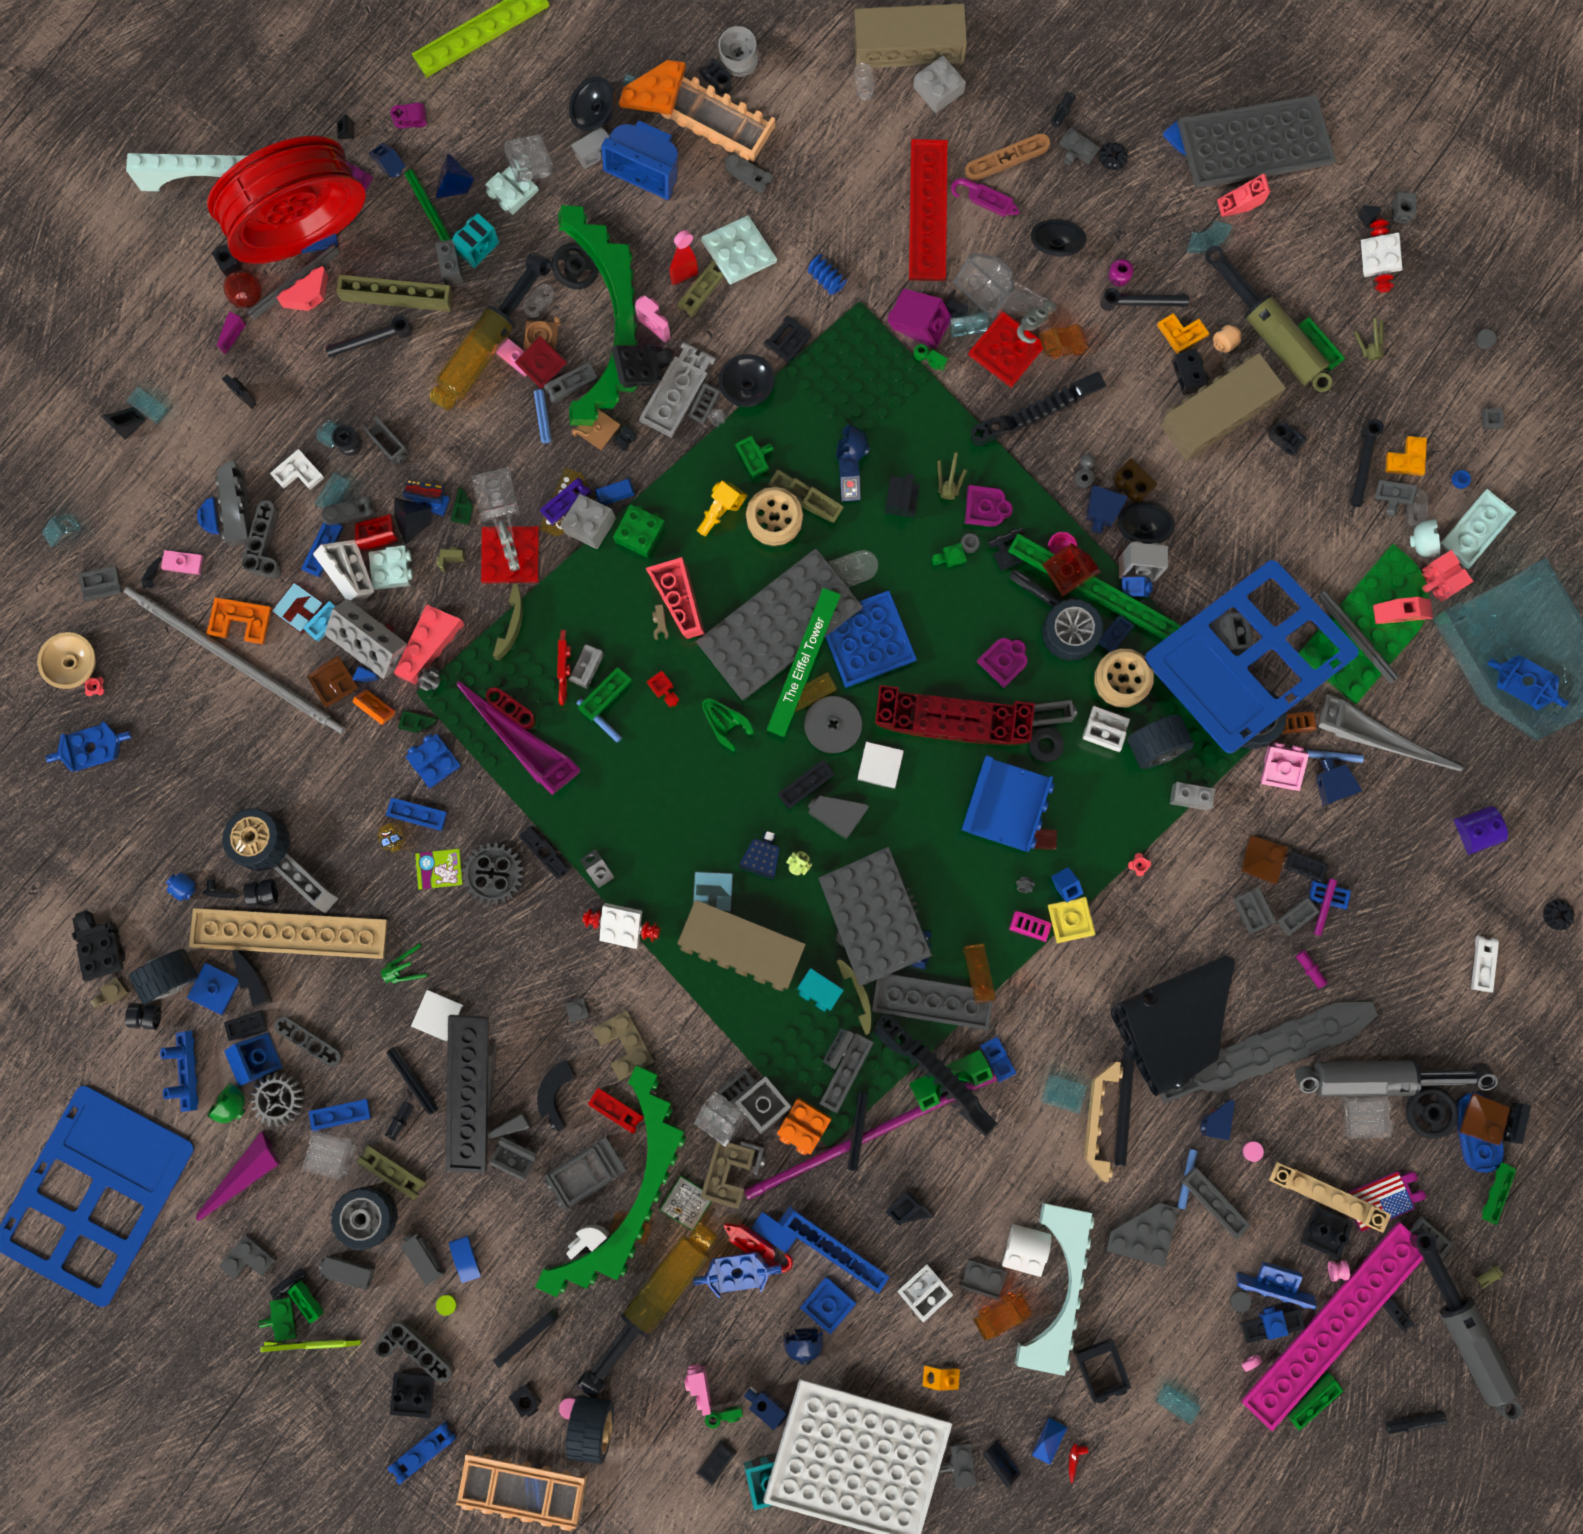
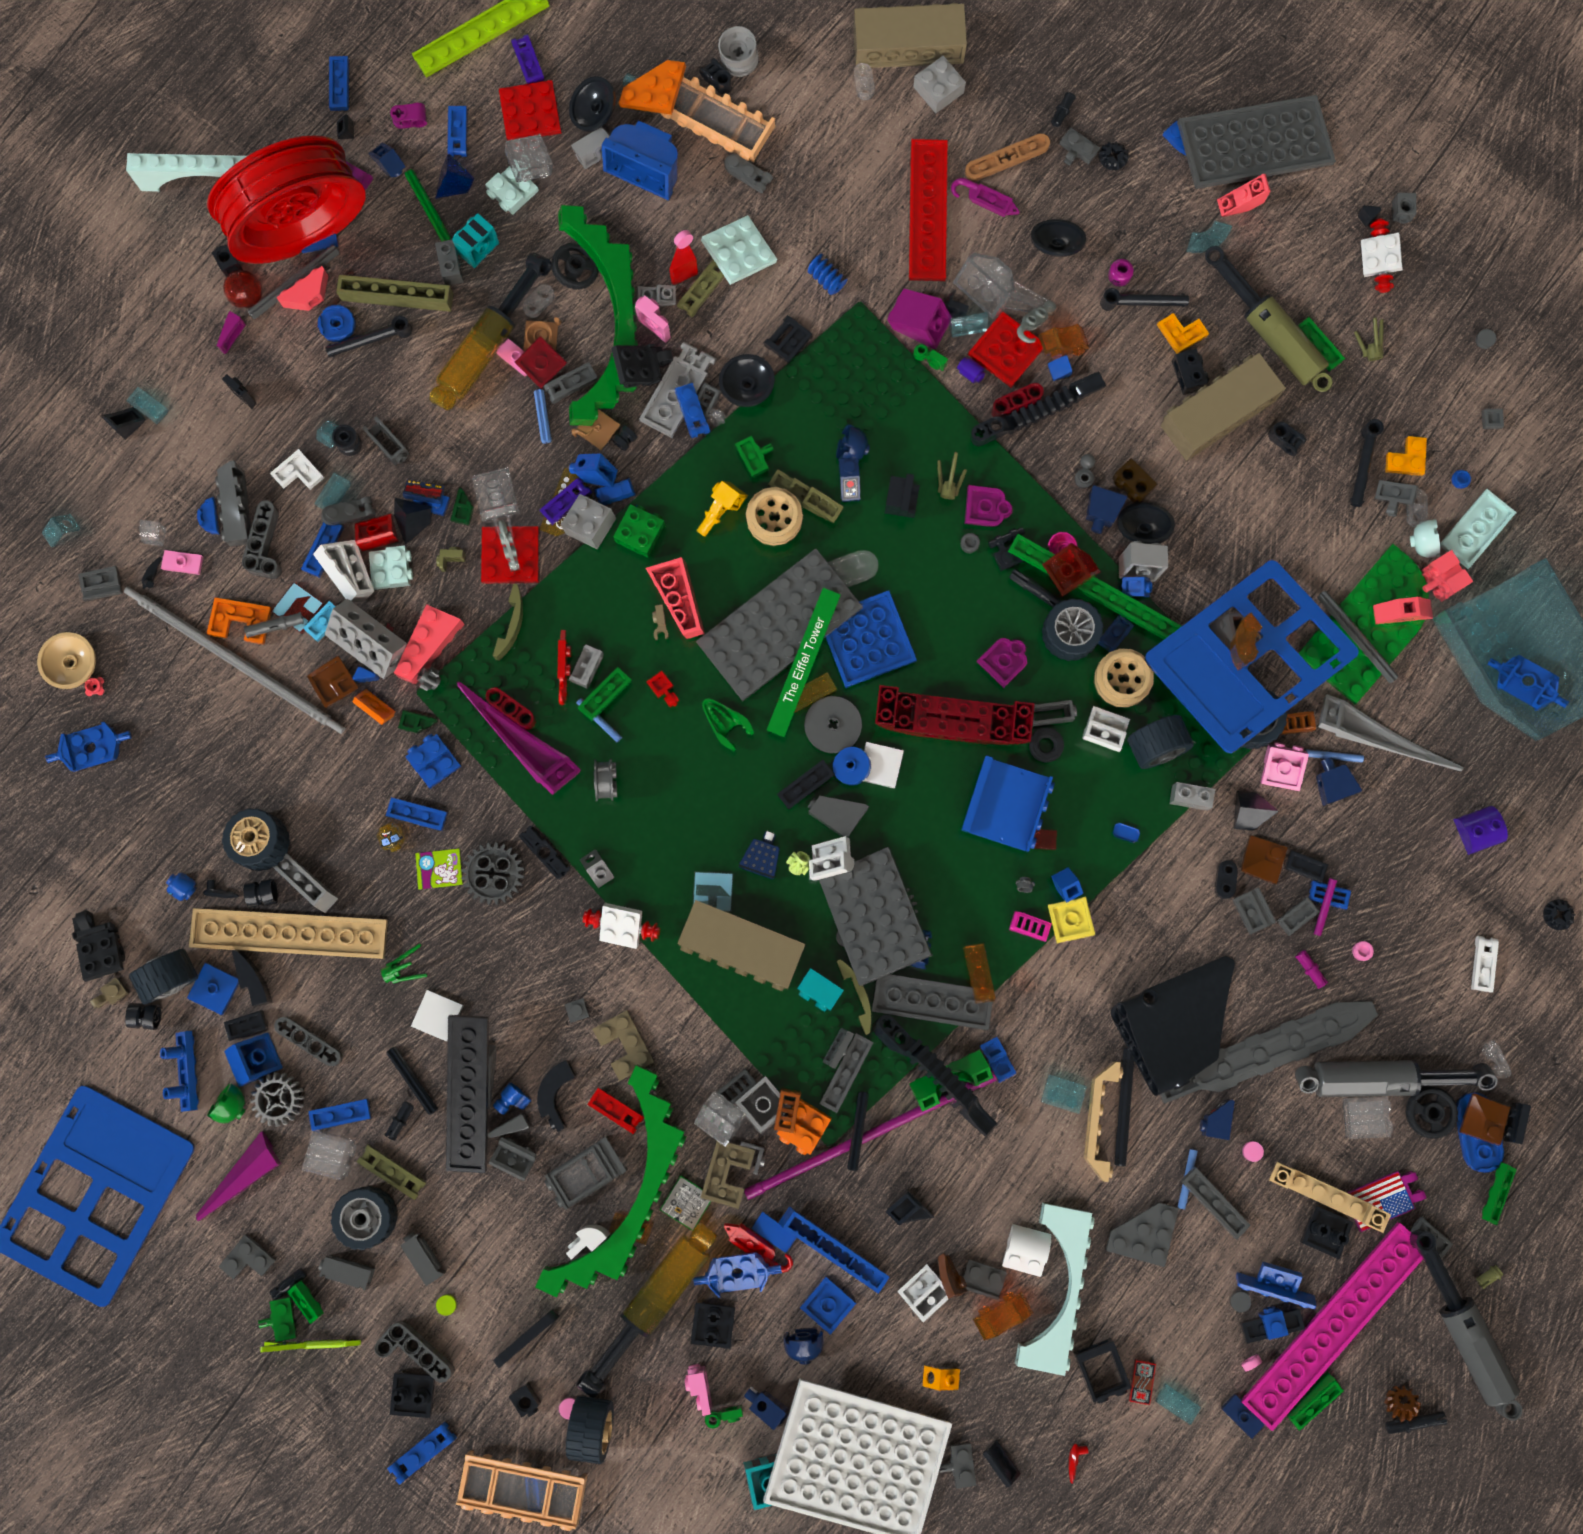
(152, 532): none -> clear brick
(282, 622): none -> dark grey pin
(333, 315): none -> blue plate
(338, 83): none -> blue plate
(457, 130): none -> blue plate
(464, 1259): blue slope -> none
(511, 1096): none -> blue piece
(527, 60): none -> dark purple plate
(530, 110): none -> red plate
(594, 469): none -> blue torso
(603, 779): none -> dark grey wheel
(663, 294): none -> light grey slope
(691, 410): none -> blue plate
(713, 1325): none -> black plate
(716, 1462): black tile -> none
(782, 1127): none -> dark orange slope
(831, 858): none -> white brick
(858, 772): none -> blue plate
(952, 555): green plate -> none
(952, 1282): none -> reddish brown plate
(971, 370): none -> dark purple brick
(1022, 394): none -> dark red beam
(1049, 1441): blue slope -> none
(1060, 368): none -> blue slope
(1126, 832): none -> blue piece
(1142, 1382): none -> tile
(1145, 864): coral plate -> none
(1224, 878): none -> black plate
(1227, 338): light nougat head -> none
(1242, 1416): none -> dark blue plate
(1243, 641): none -> clear orange brick
(1251, 811): none -> black slope
(1338, 1270): bright pink wheel -> none
(1362, 951): none -> bright pink tile
(1394, 1405): none -> reddish brown gear
(1396, 1312): black bar -> none
(1500, 1065): none -> clear plate

